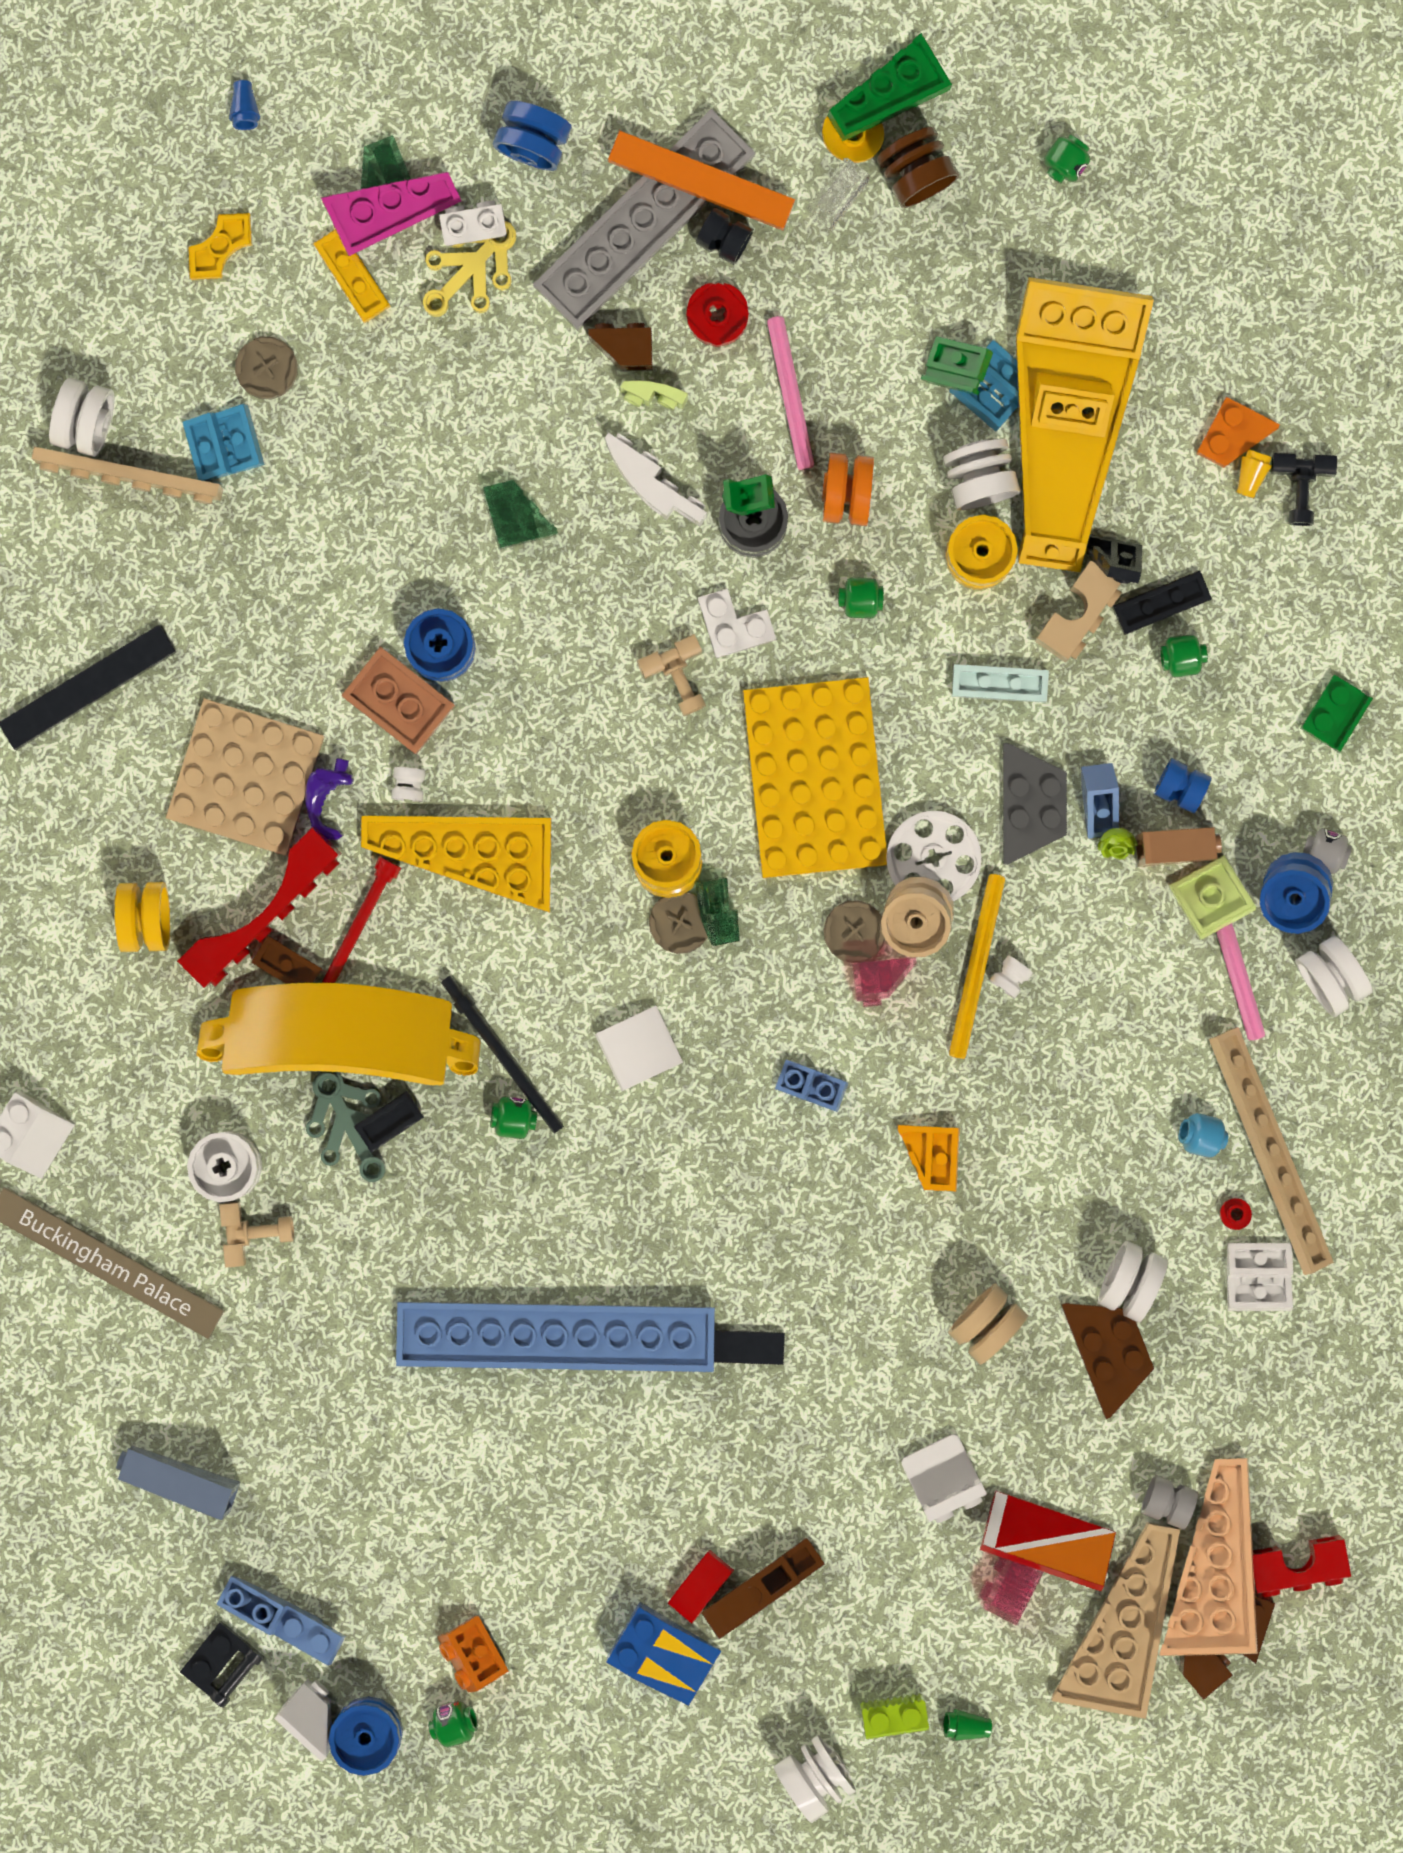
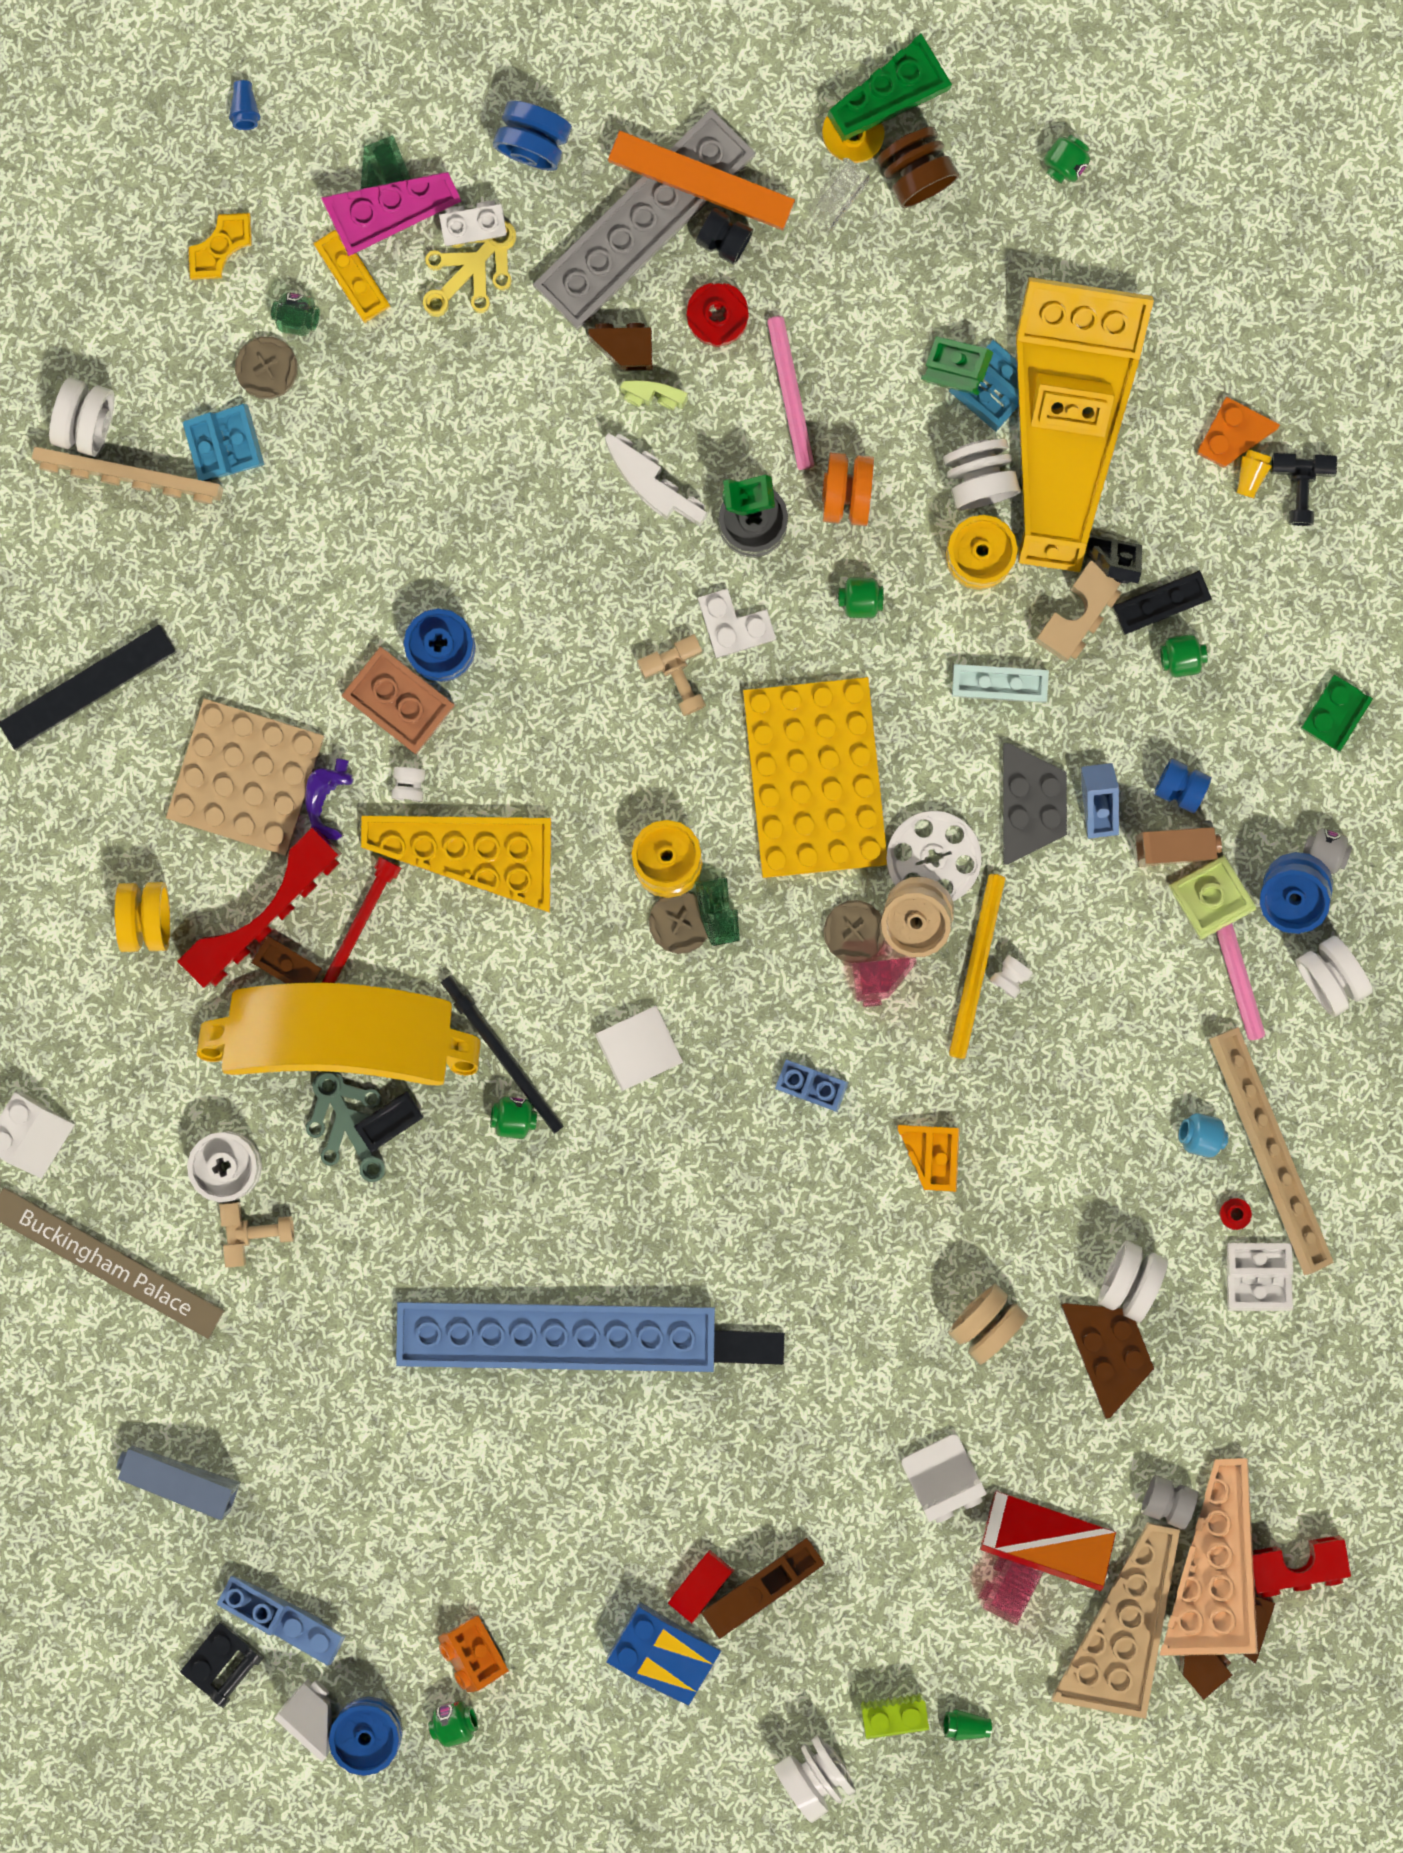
(295, 314): none -> clear green head
(514, 516): clear green wing -> none
(1117, 843): lime plate -> none

